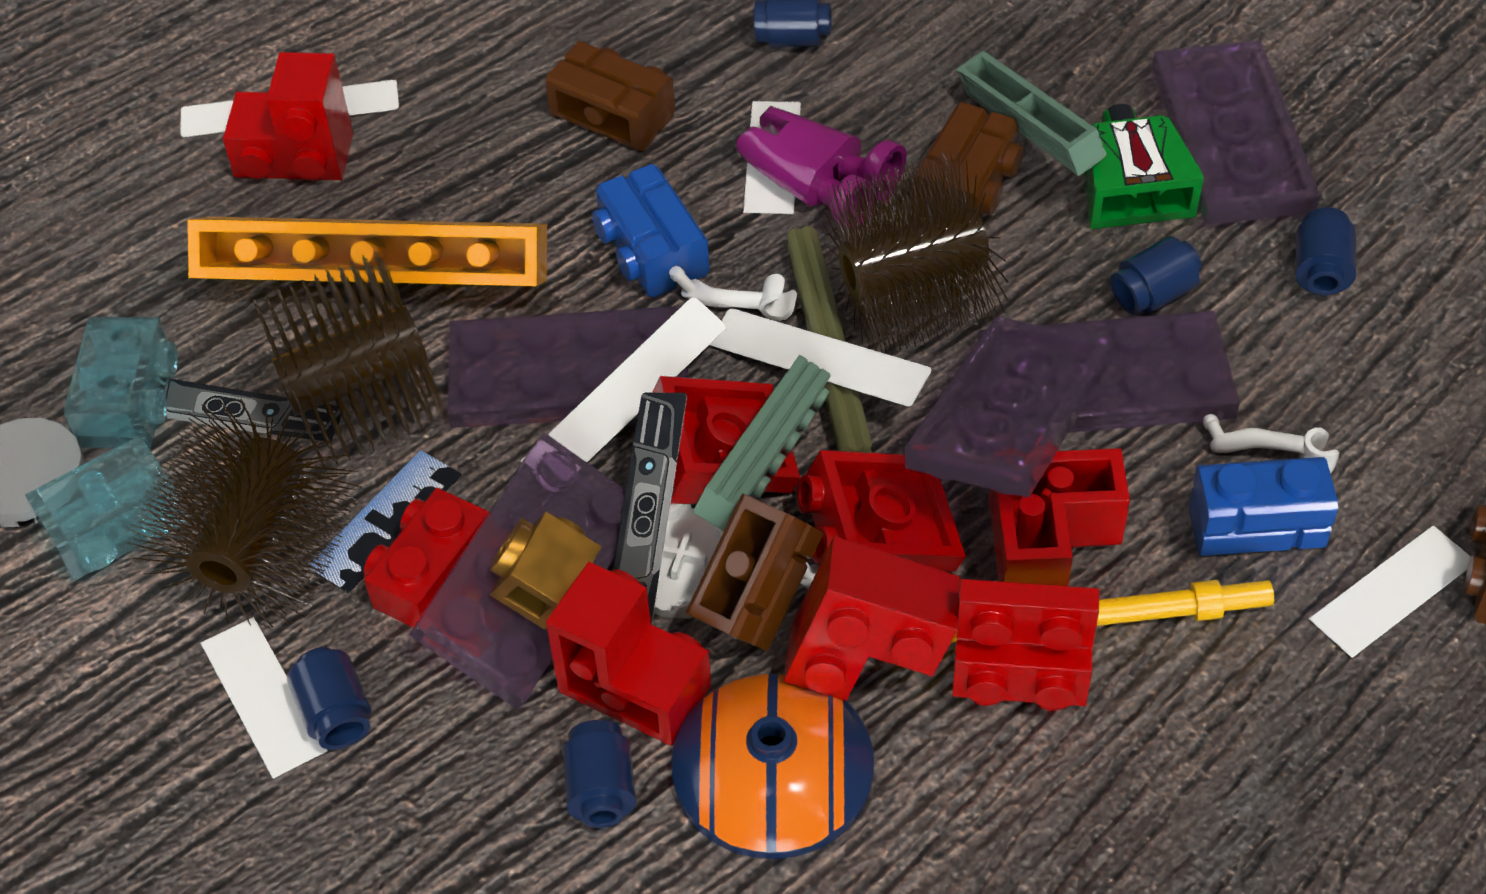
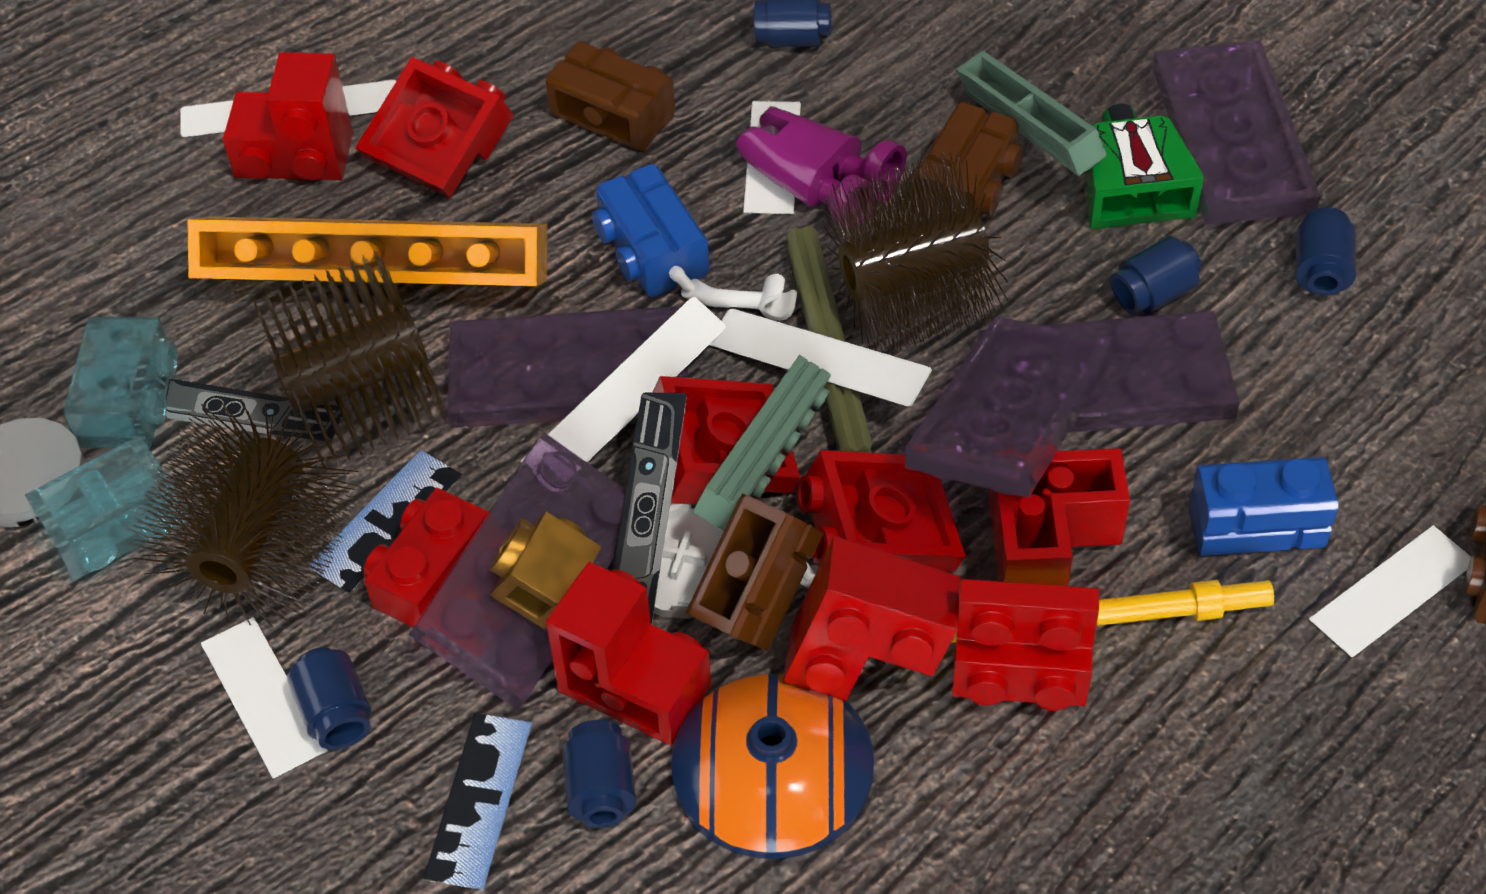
(435, 125): none -> red plate
(478, 801): none -> sticker
(1248, 438): white piece -> none

